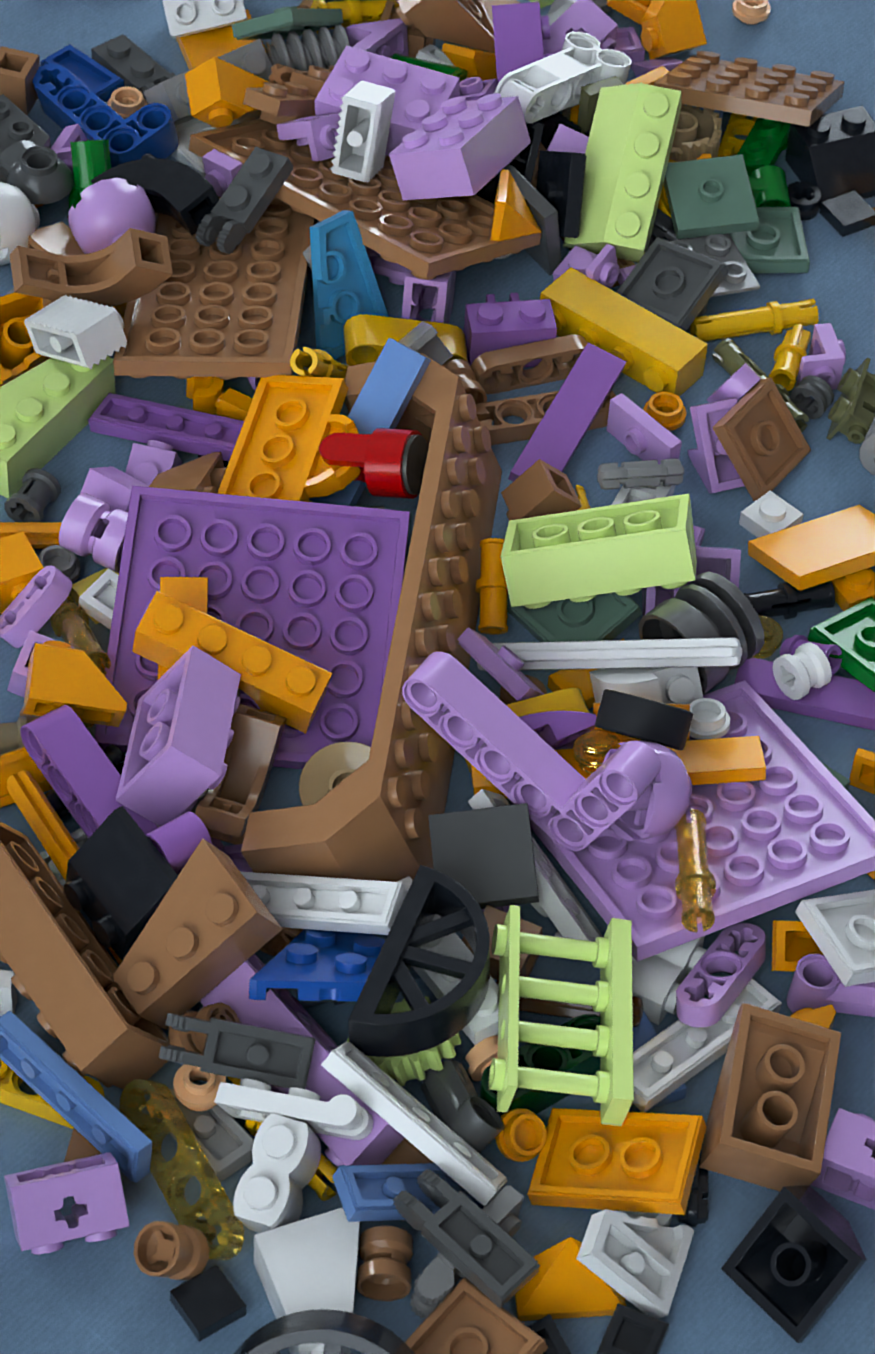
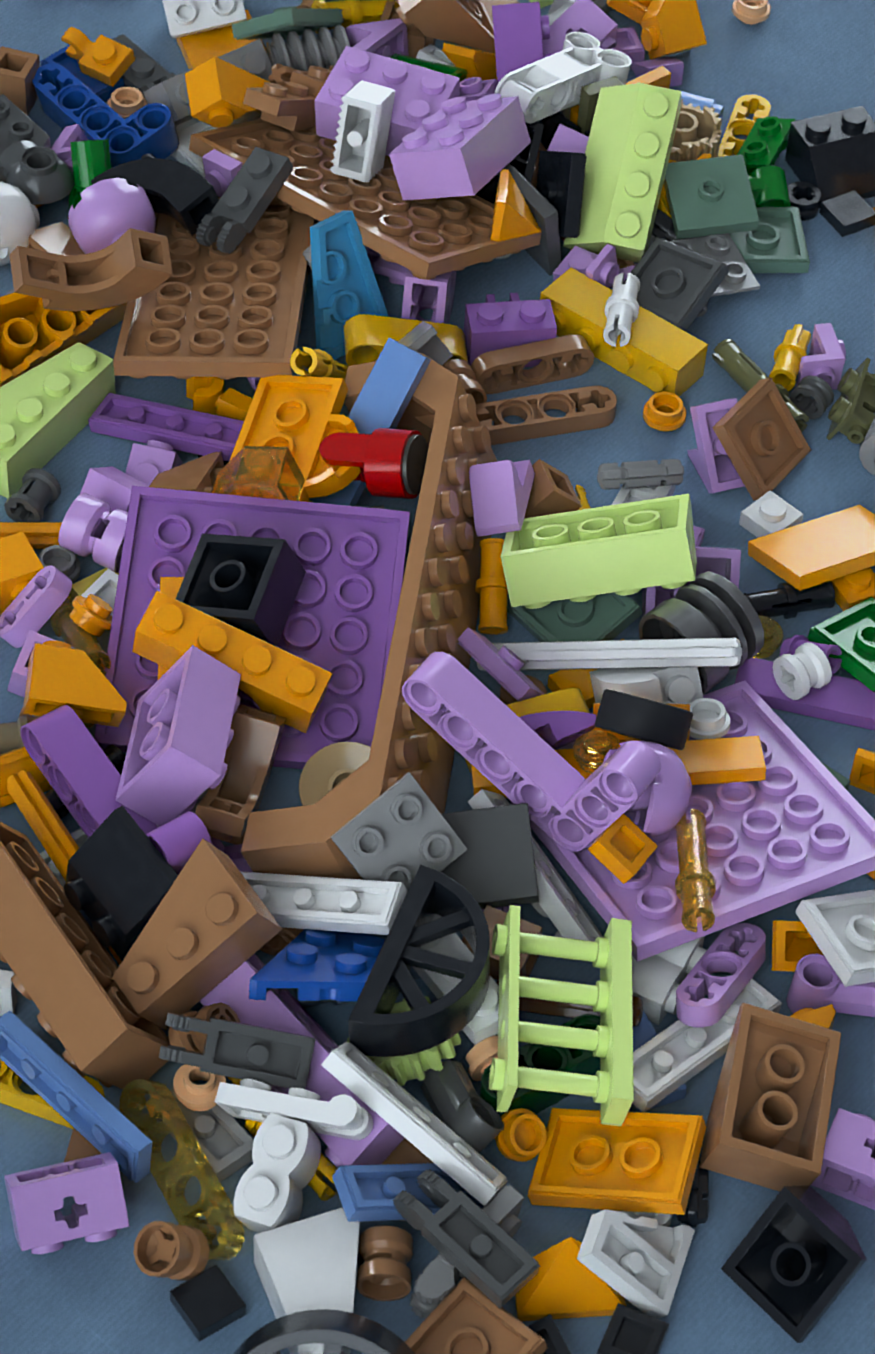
(76, 331): white brick -> none
(91, 614): none -> light orange plate
(100, 59): none -> light orange plate
(244, 583): none -> black slope
(262, 474): none -> clear yellow slope
(315, 131): lavender bracket -> none
(398, 836): none -> light grey hinge
(500, 495): none -> lavender slope
(571, 411): medium lavender tile -> none
(621, 309): none -> white pin
(623, 848): none -> light orange plate
(640, 431): lavender plate -> none
(736, 385): lavender beam -> none
(752, 89): medium nougat plate -> none
(764, 319): yellow pin -> none

